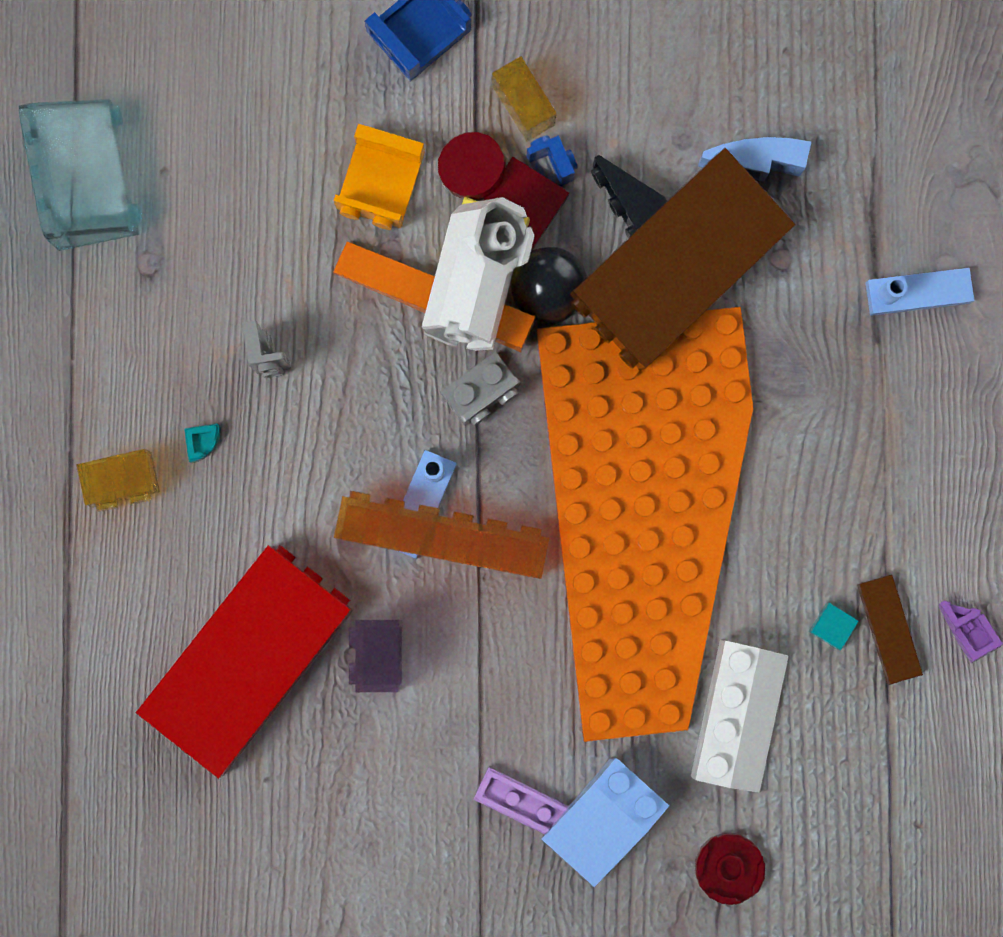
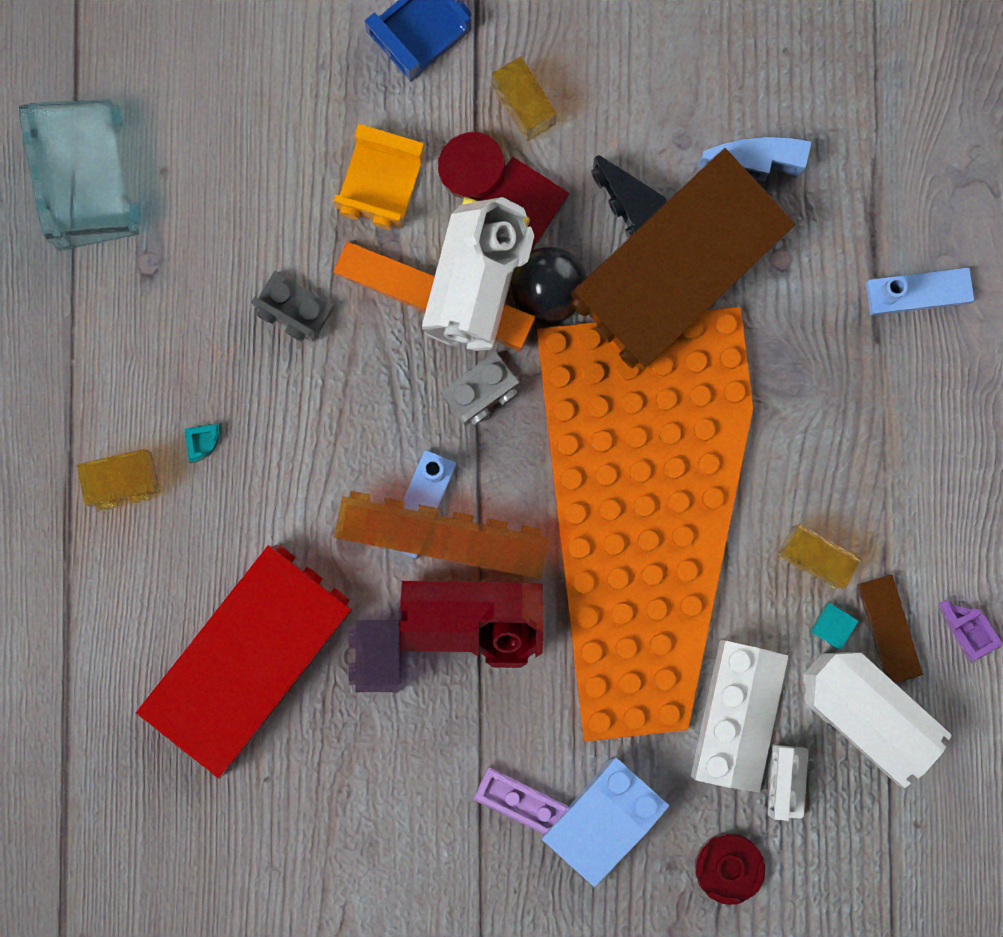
(261, 352): light grey bracket -> none
(292, 306): none -> dark grey bracket
(474, 617): none -> dark red brick
(561, 160): blue bracket -> none
(787, 782): none -> white bracket
(818, 557): none -> clear yellow brick
(874, 715): none -> white brick

